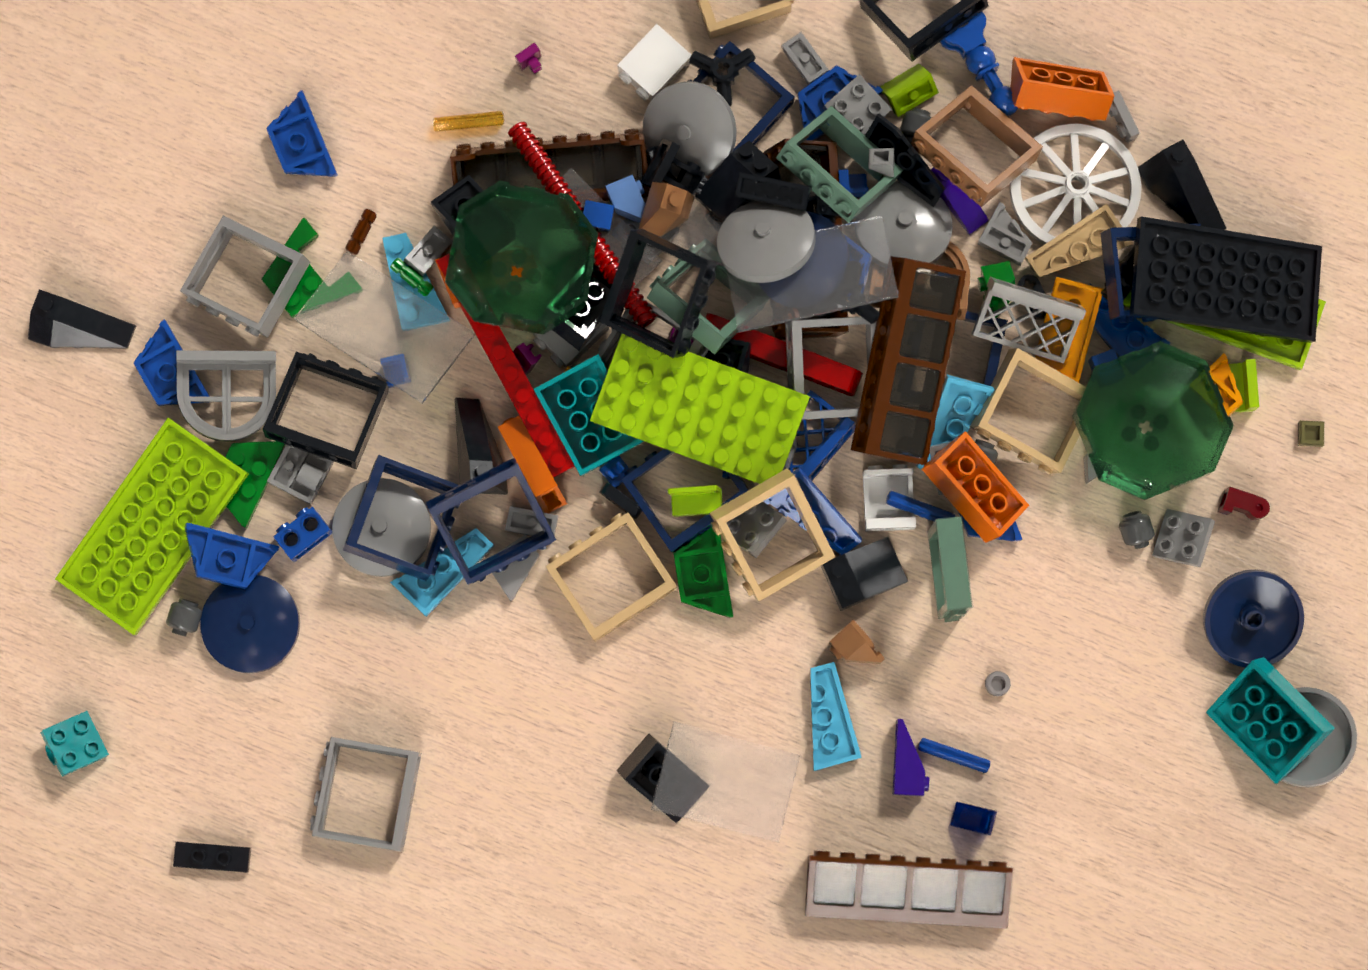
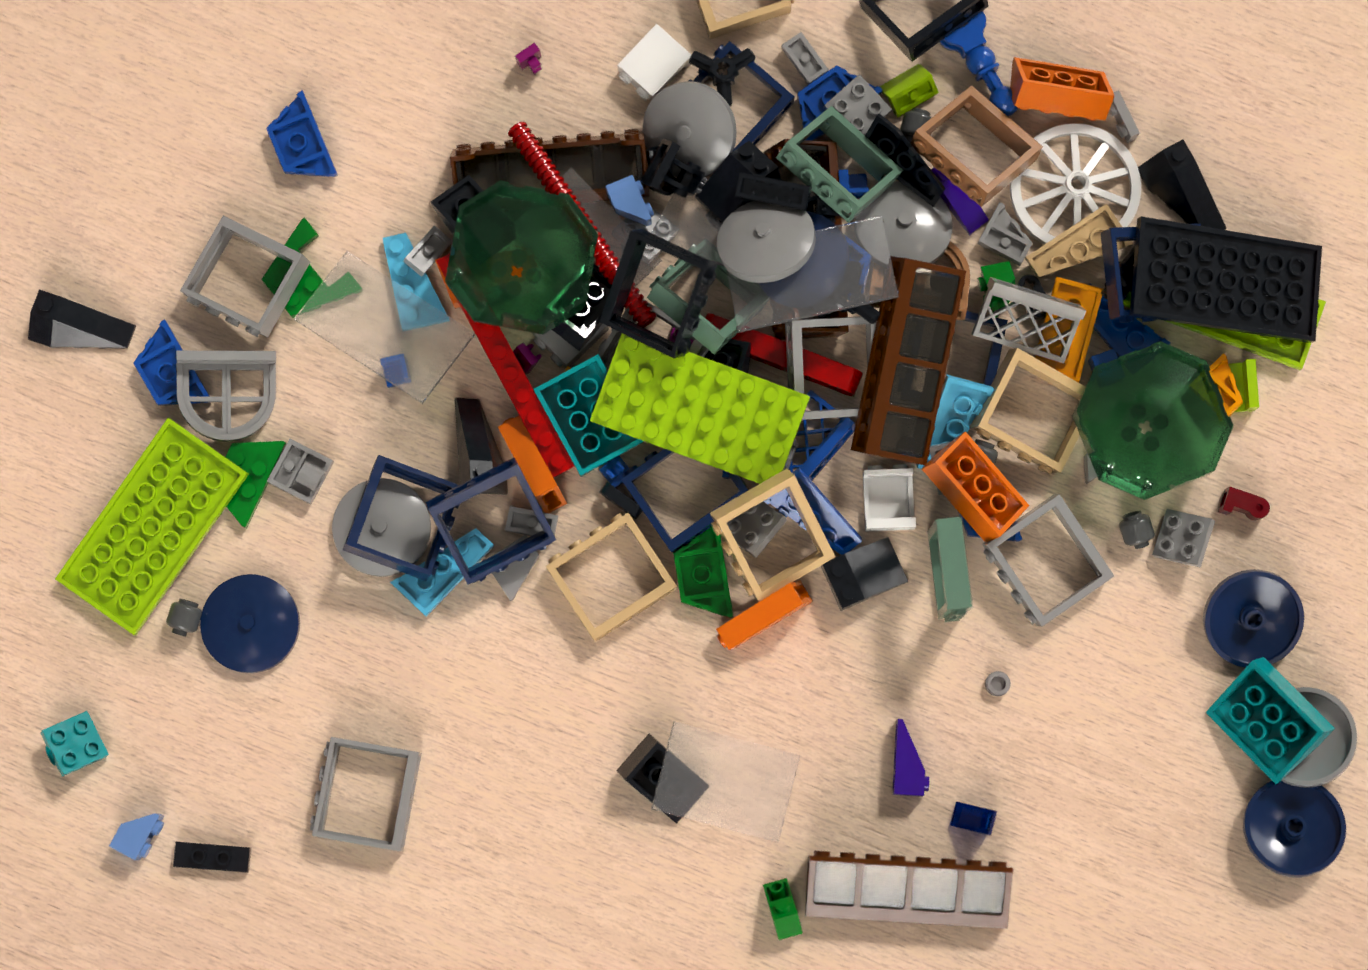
(134, 836): none -> medium blue slope
(226, 556): blue wing -> none
(306, 539): blue brick -> none
(308, 443): black window -> none
(361, 231): reddish brown axle -> none
(411, 276): green axle -> none
(468, 121): clear yellow axle -> none
(599, 214): blue panel -> none
(665, 208): medium nougat slope -> none
(695, 500): lime panel -> none
(763, 615): none -> orange slope
(782, 909): none -> green slope
(831, 723): medium azure wing -> none
(854, 646): medium nougat slope -> none
(882, 161): light grey slope -> none
(916, 507): blue axle -> none
(954, 755): blue axle -> none
(1080, 538): none -> light grey window
(1294, 828): none -> dark blue dish
(1311, 433): olive tile -> none

